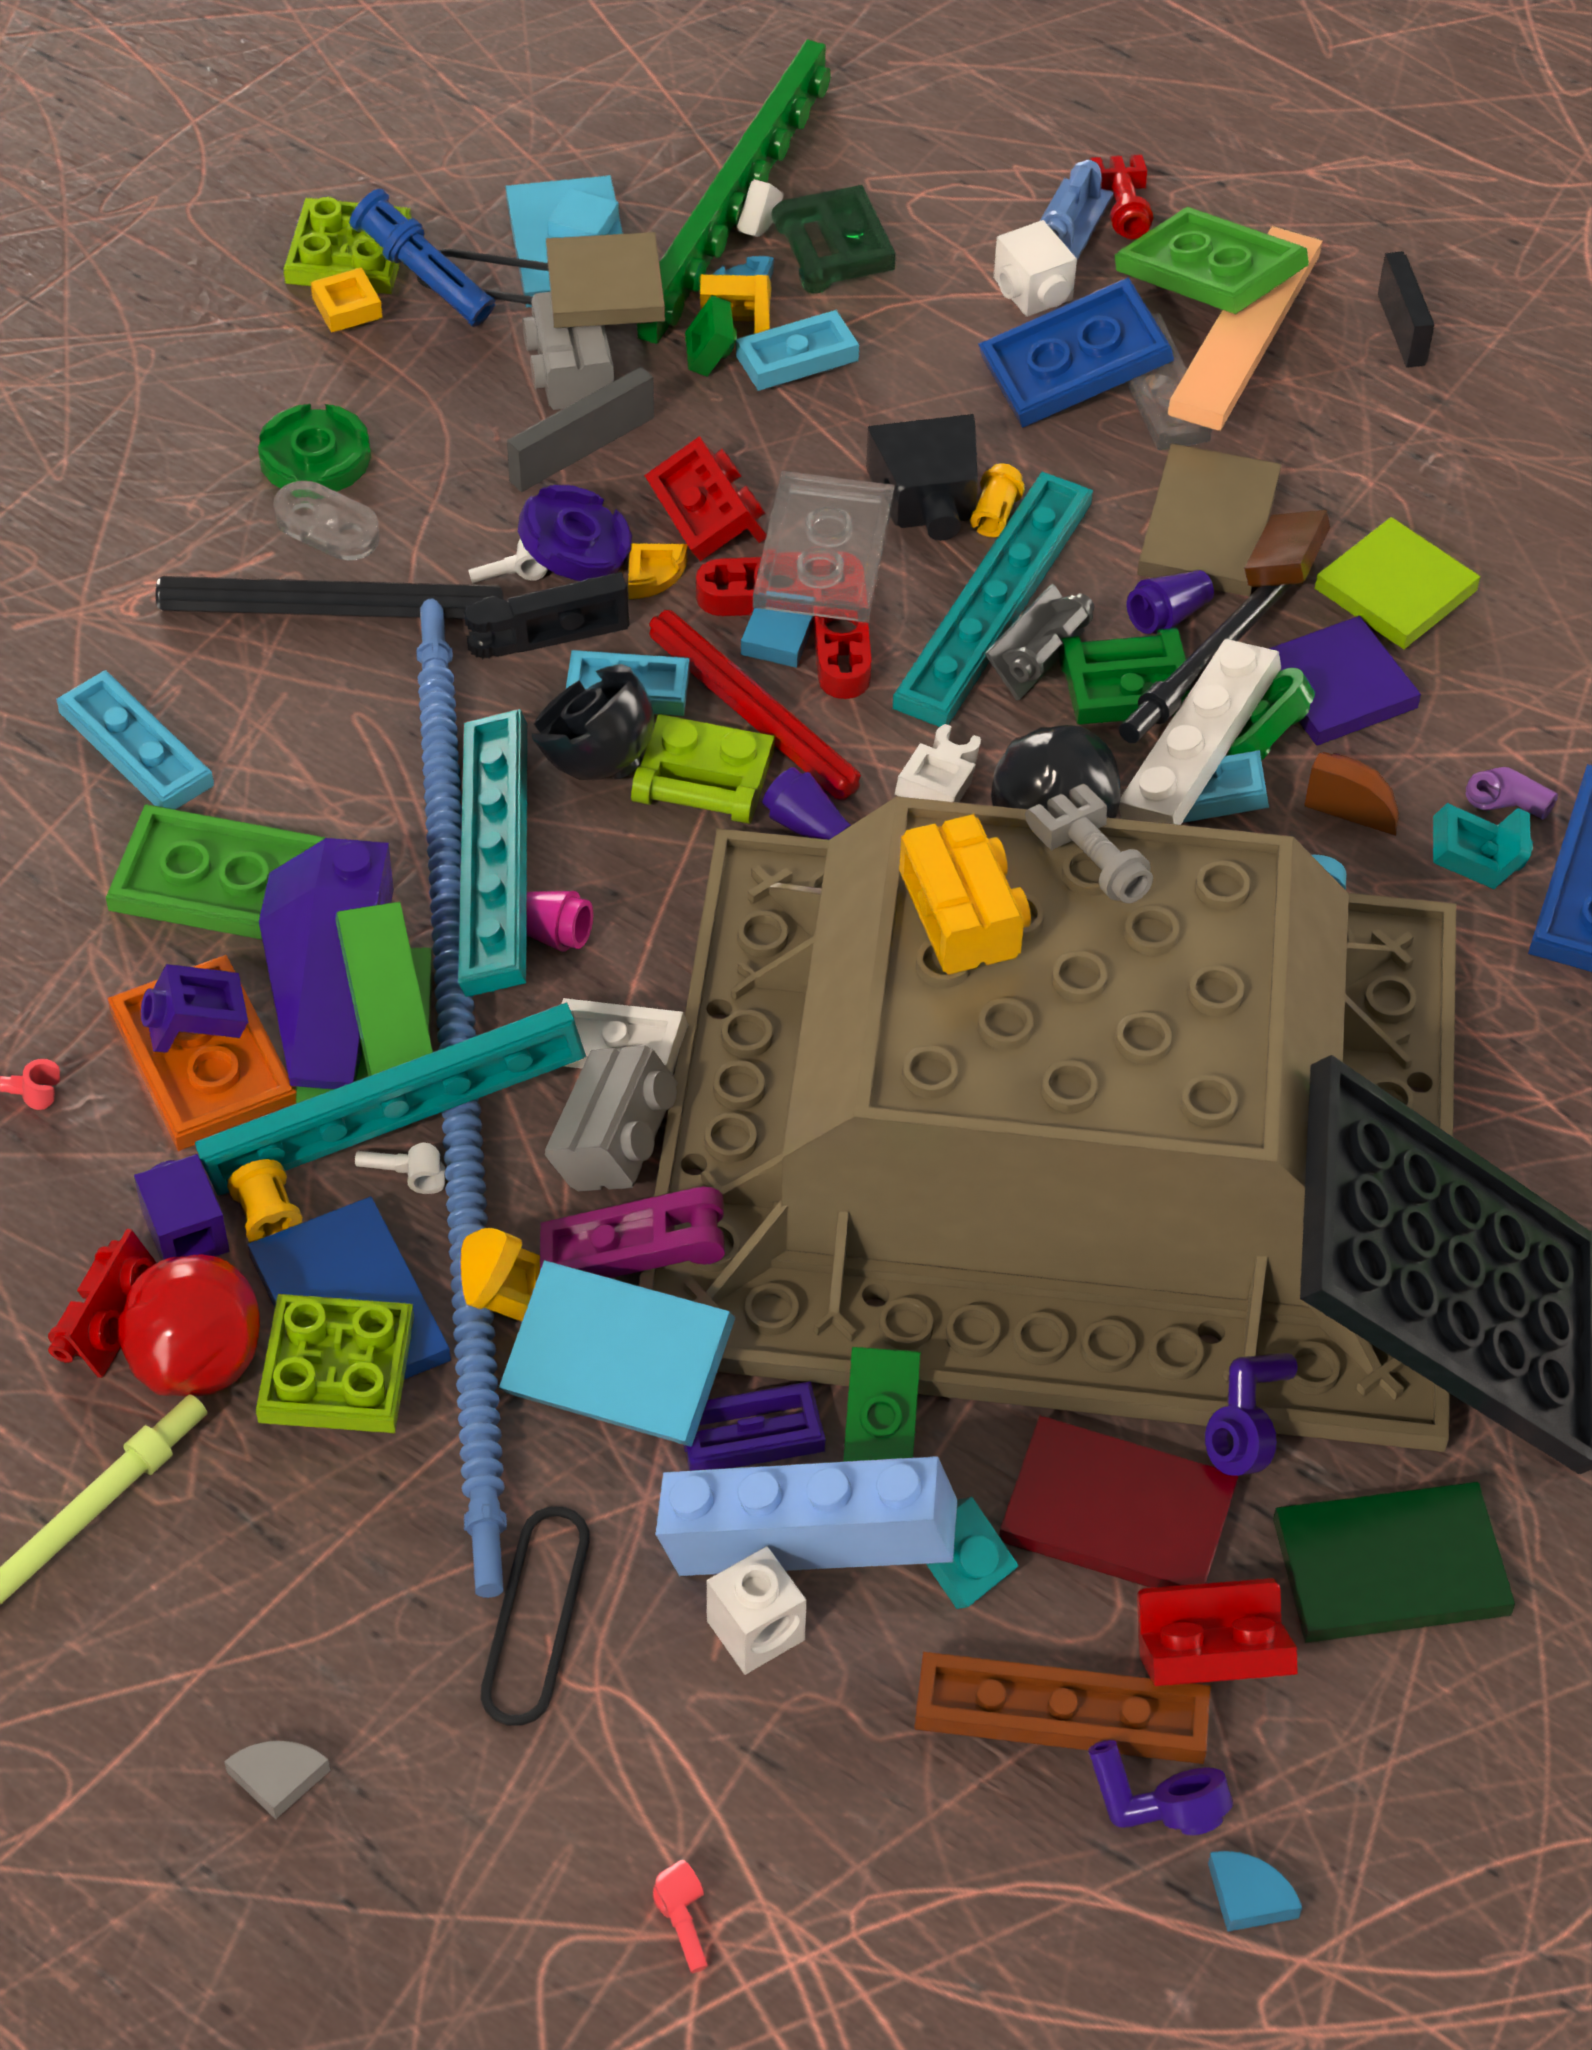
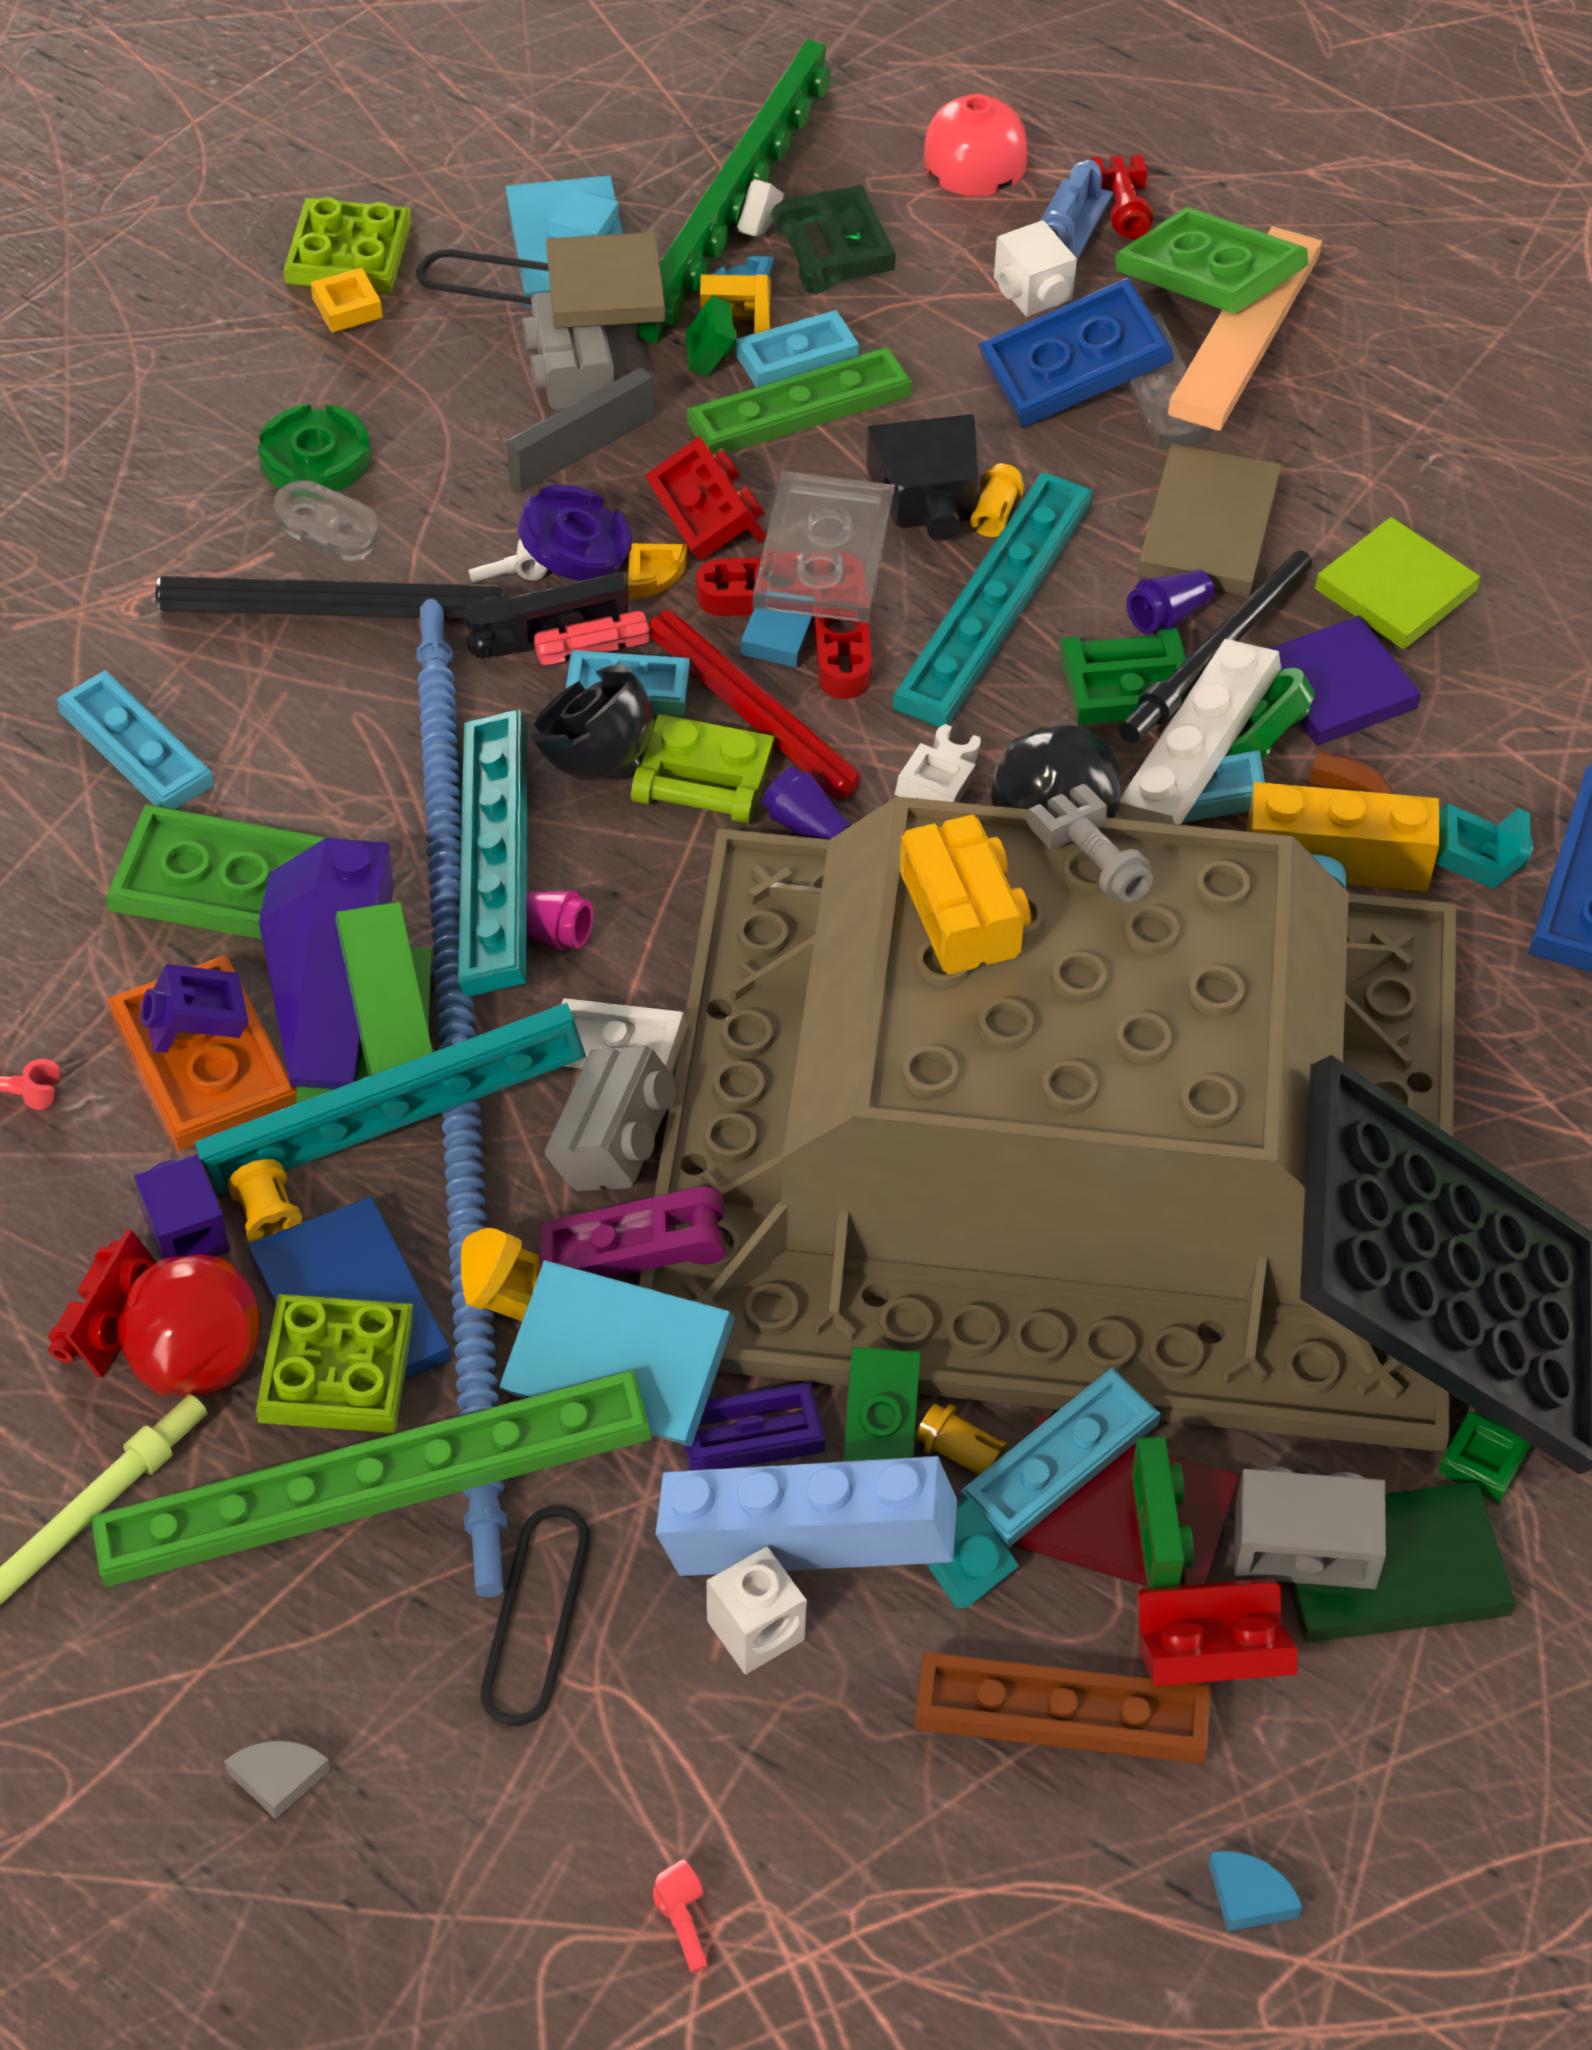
(369, 1478): none -> bright green tile
(405, 243): blue pin -> none
(421, 1164): white hand -> none
(592, 635): none -> coral axle
(800, 401): none -> bright green tile
(958, 1439): none -> yellow pin
(975, 145): none -> coral cylinder
(1034, 638): dark grey hinge -> none
(1061, 1455): none -> medium azure tile
(1157, 1492): none -> green plate
(1185, 1801): dark purple plate -> none
(1241, 1435): dark purple plate -> none
(1287, 548): reddish brown tile -> none
(1310, 1528): none -> light grey brick
(1375, 836): none -> yellow brick
(1405, 309): black tile -> none
(1485, 1455): none -> green tile
(1509, 788): medium lavender arm -> none

